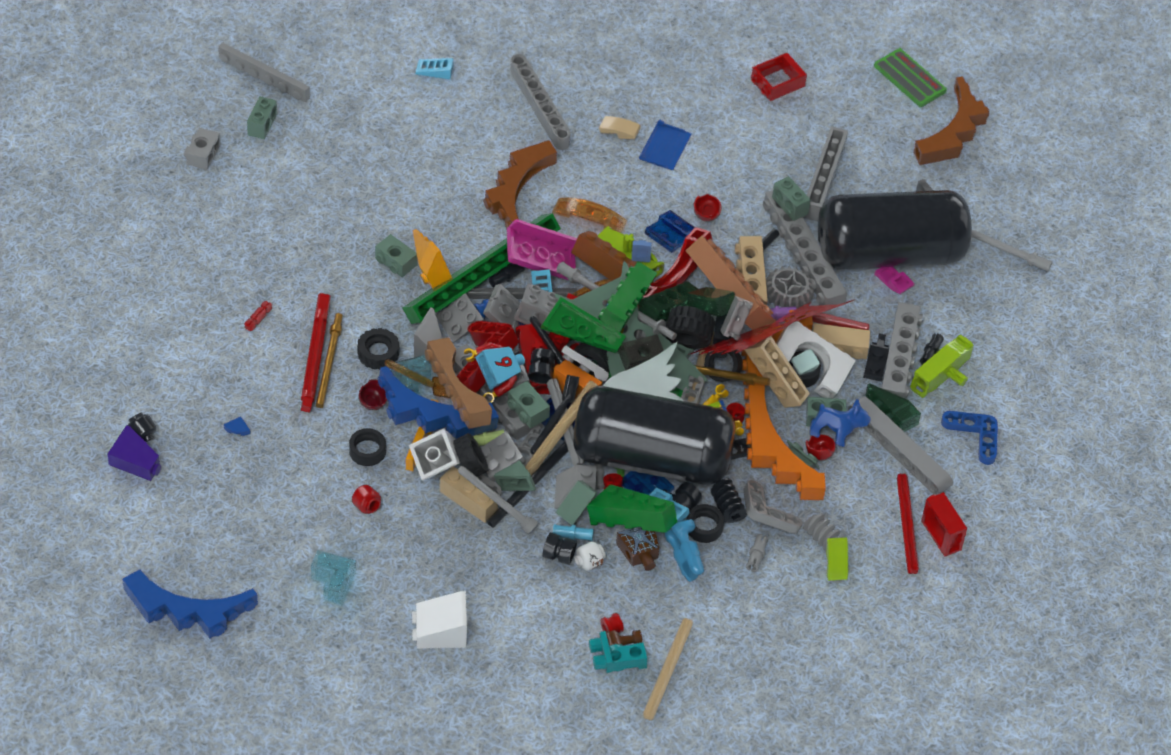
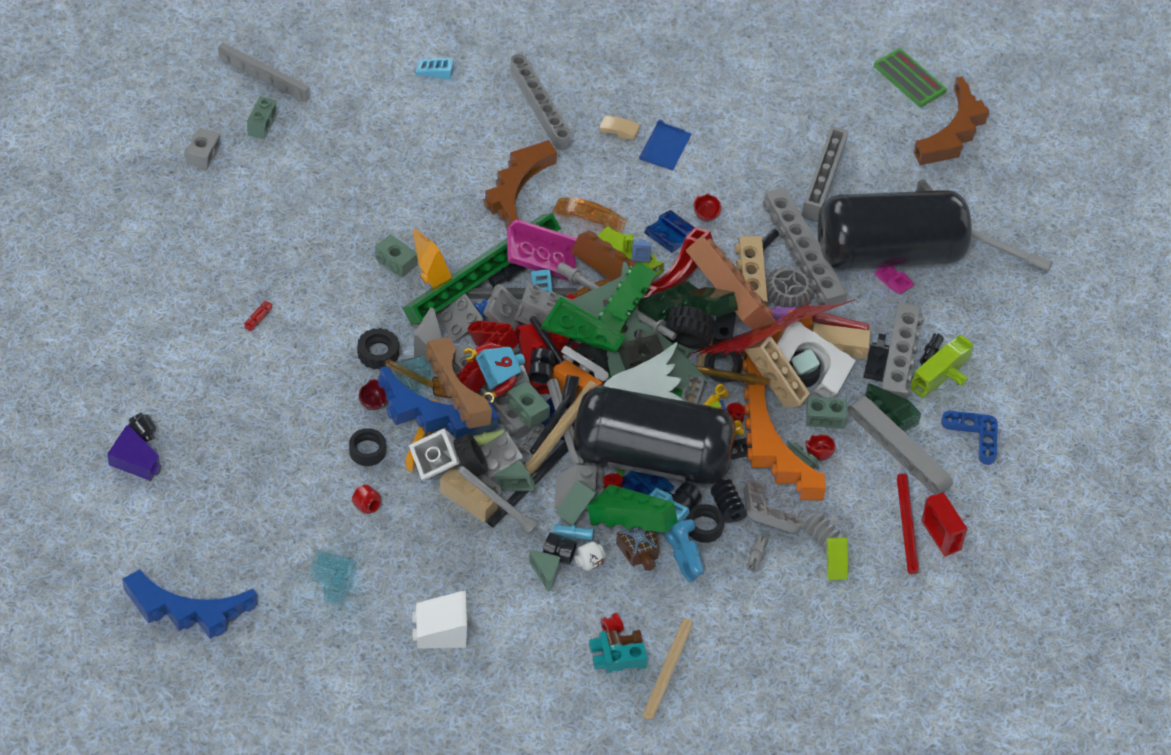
(237, 426): blue tile -> none
(315, 351): red piece -> none
(335, 331): pearl gold bar -> none
(545, 566): none -> sand green slope
(736, 317): light grey hinge -> none
(781, 62): red window -> none
(791, 198): sand green brick -> none
(839, 421): blue animal -> none

